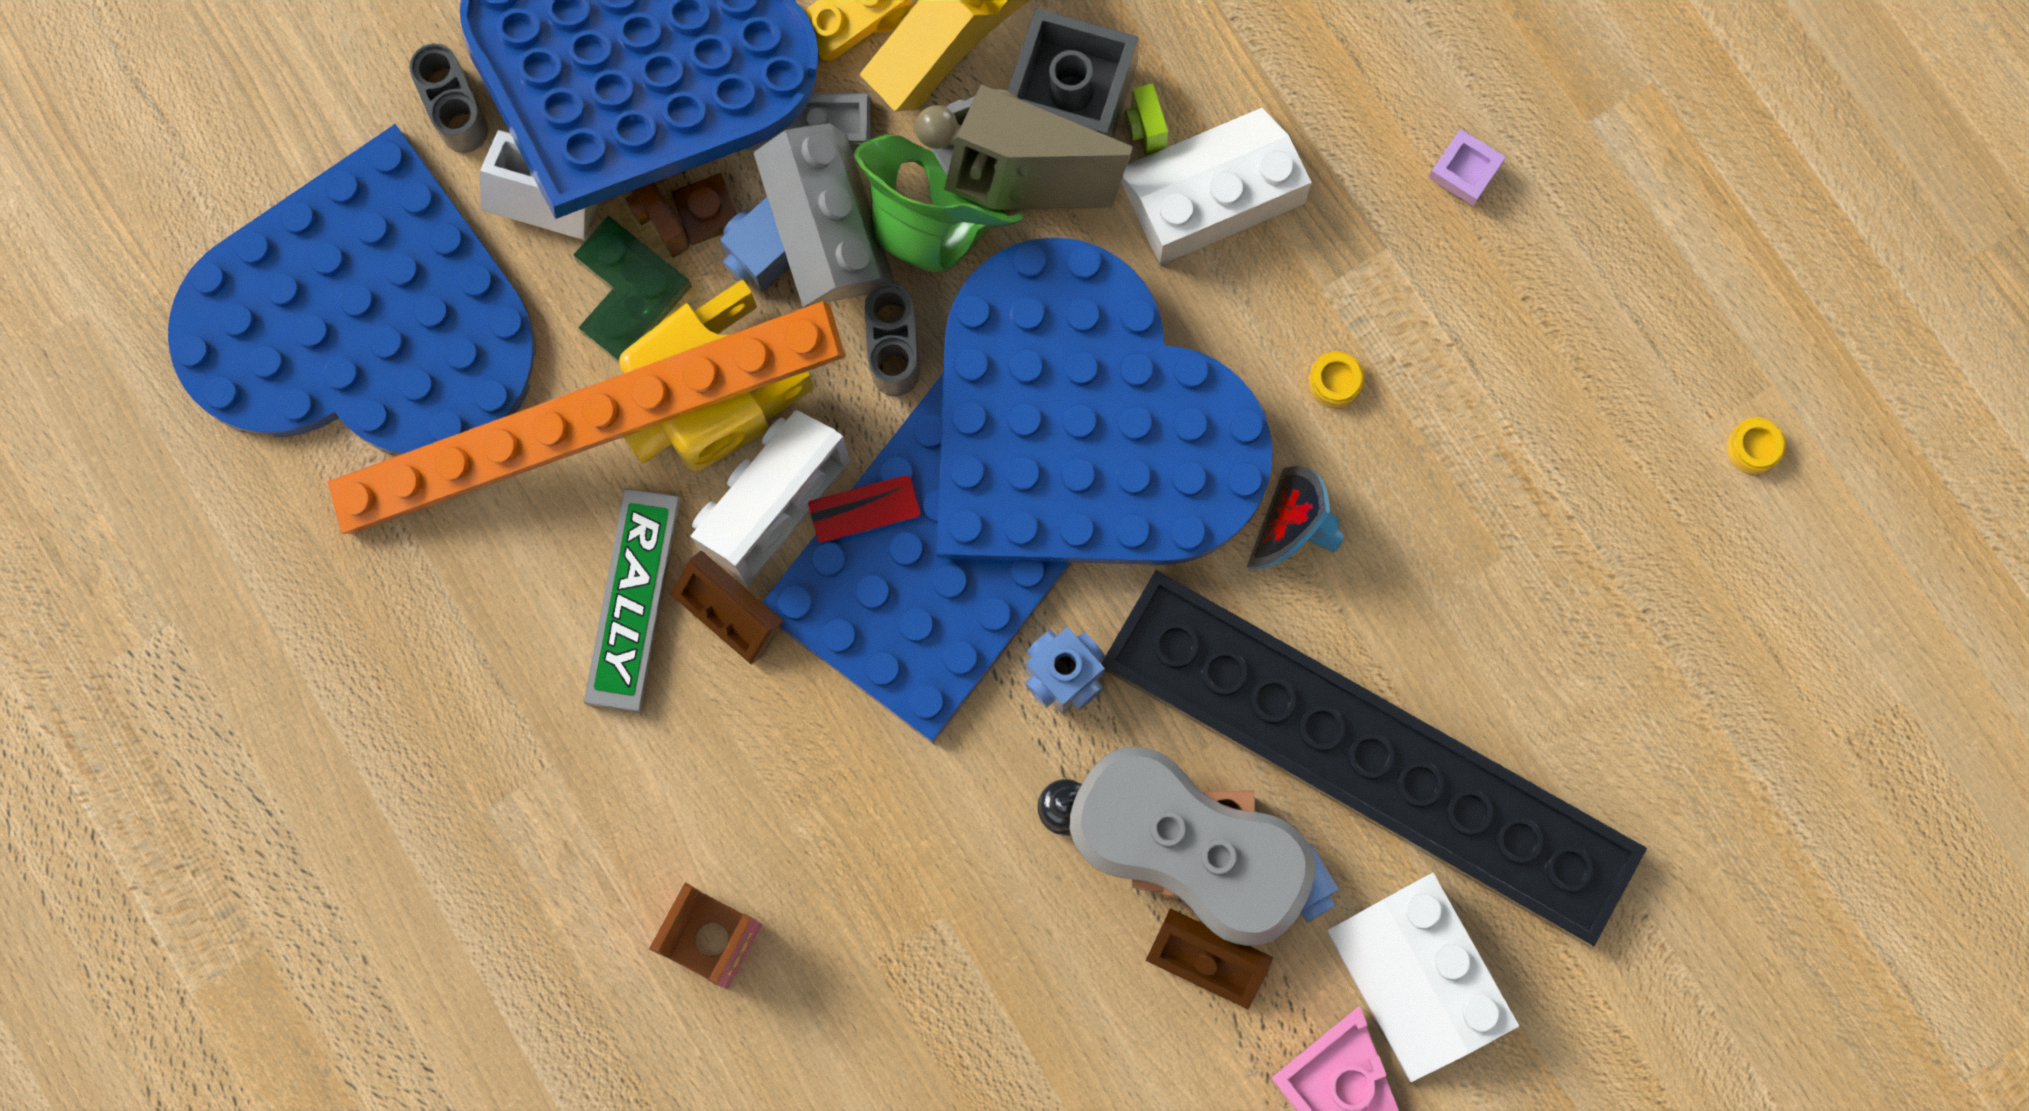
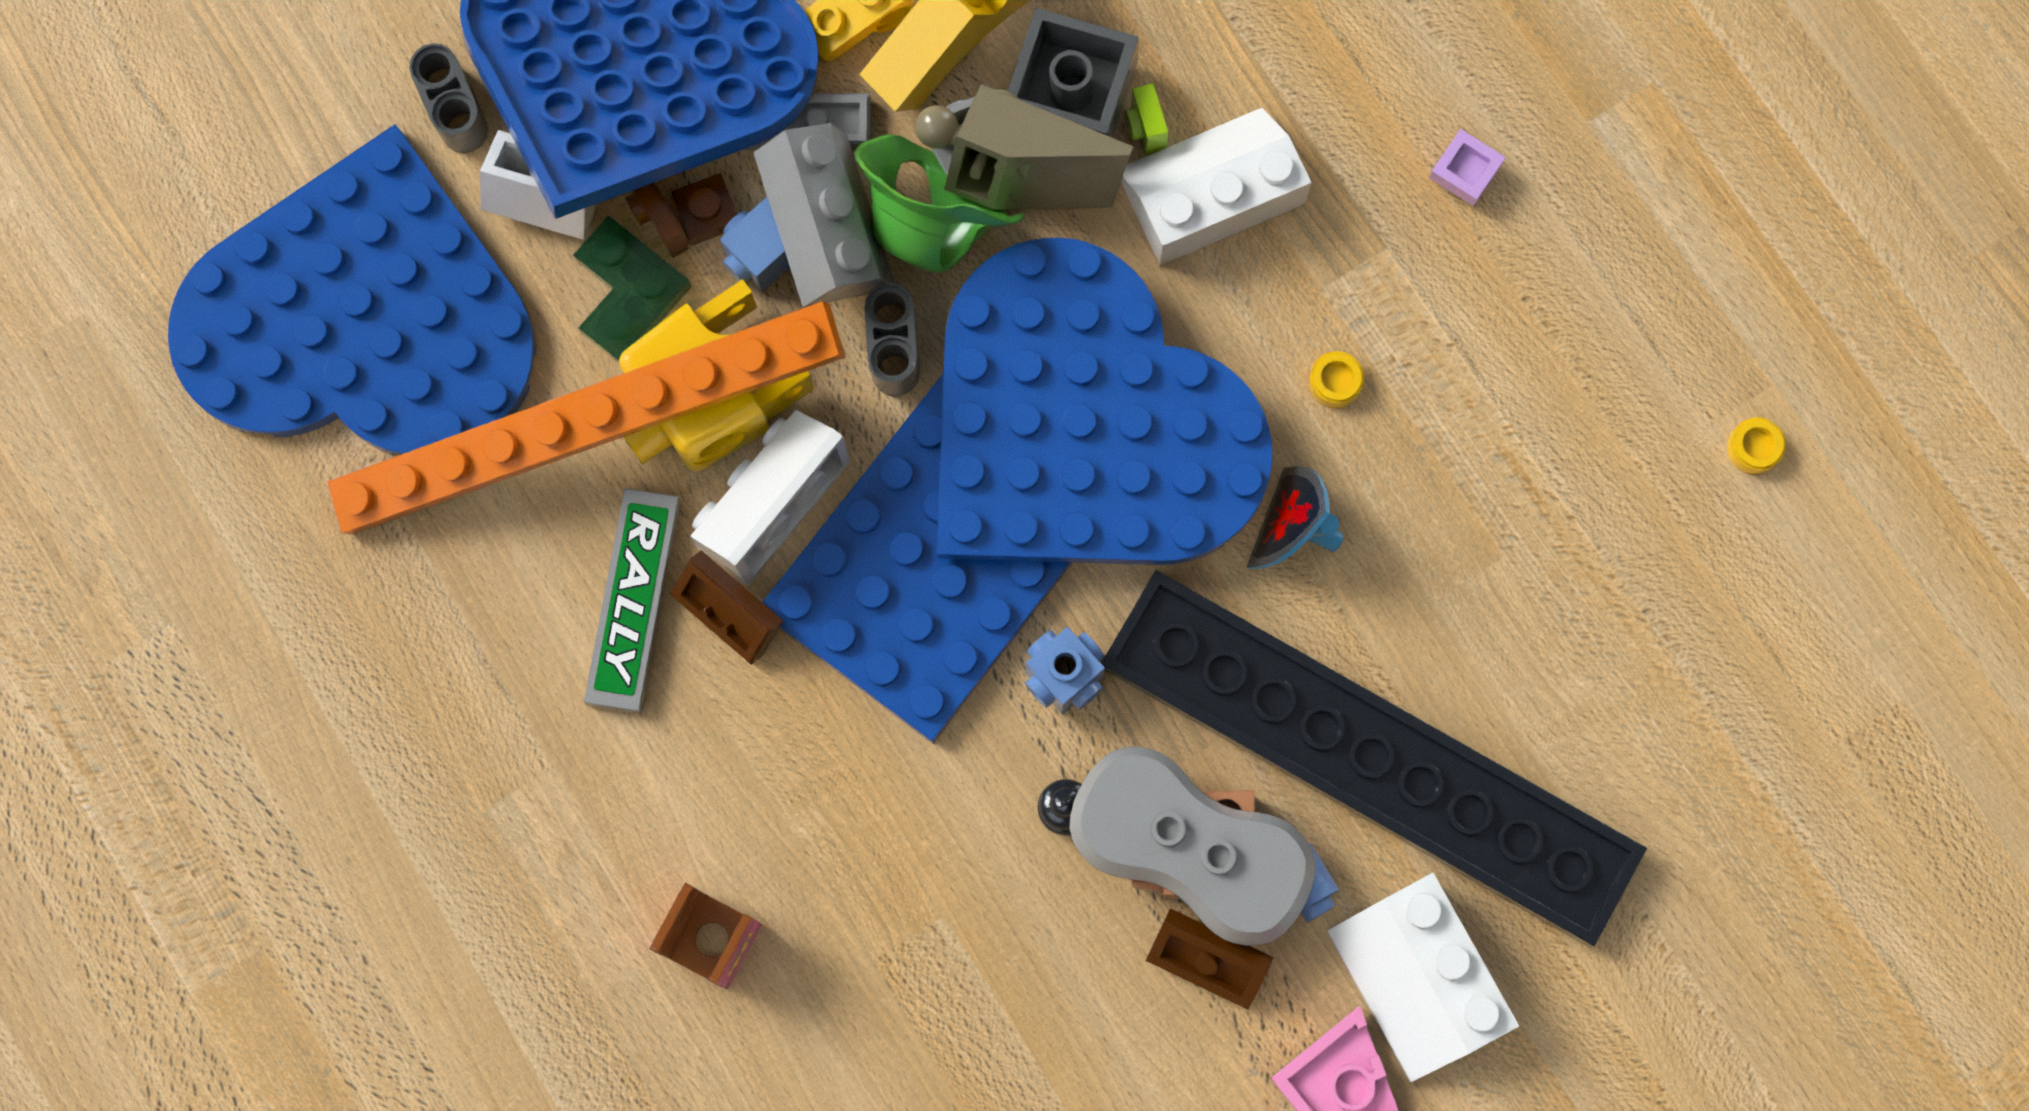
(864, 508): red sticker -> none

